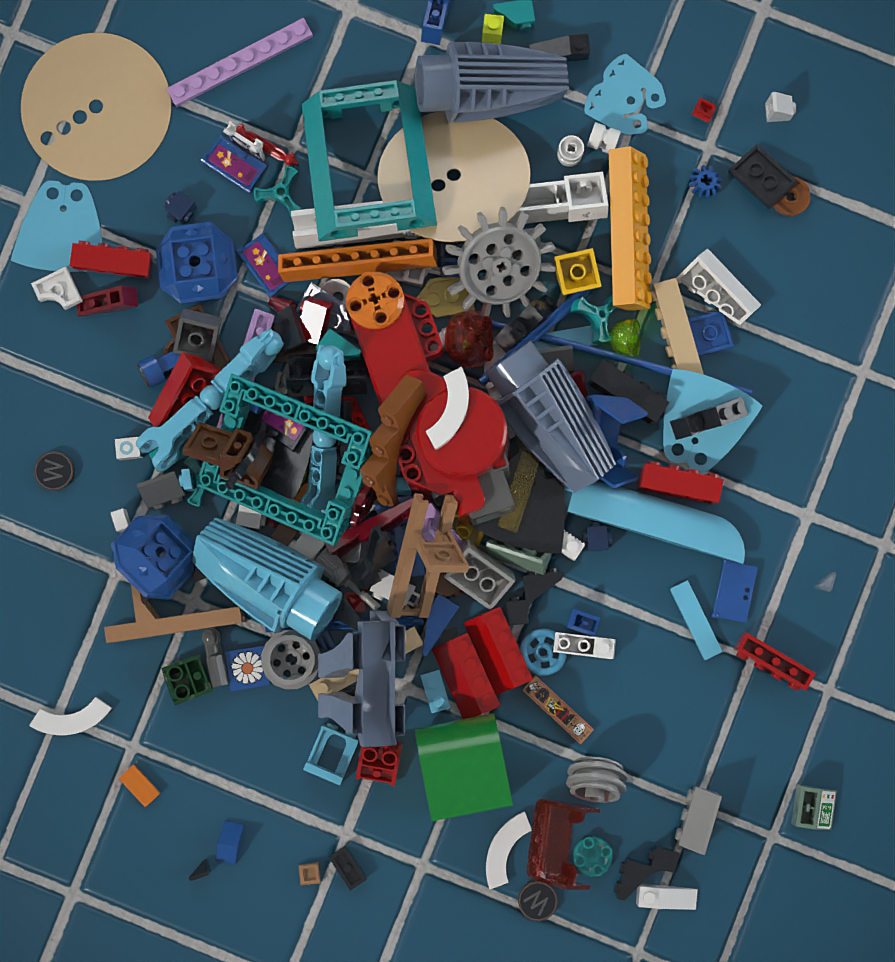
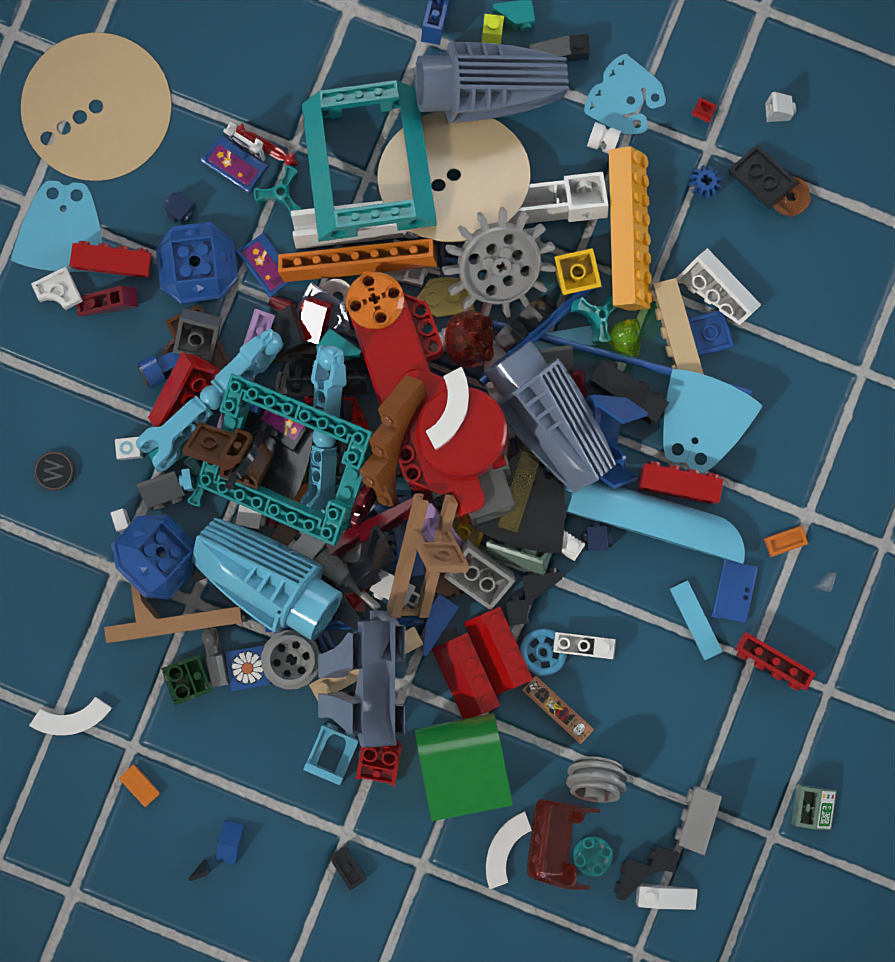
(239, 62): lavender plate -> none
(309, 873): medium nougat tile -> none
(435, 691): medium azure plate -> none
(537, 901): black tile -> none
(570, 151): white wheel -> none
(582, 622): blue slope -> none
(709, 418): black arch -> none
(786, 541): none -> orange tile

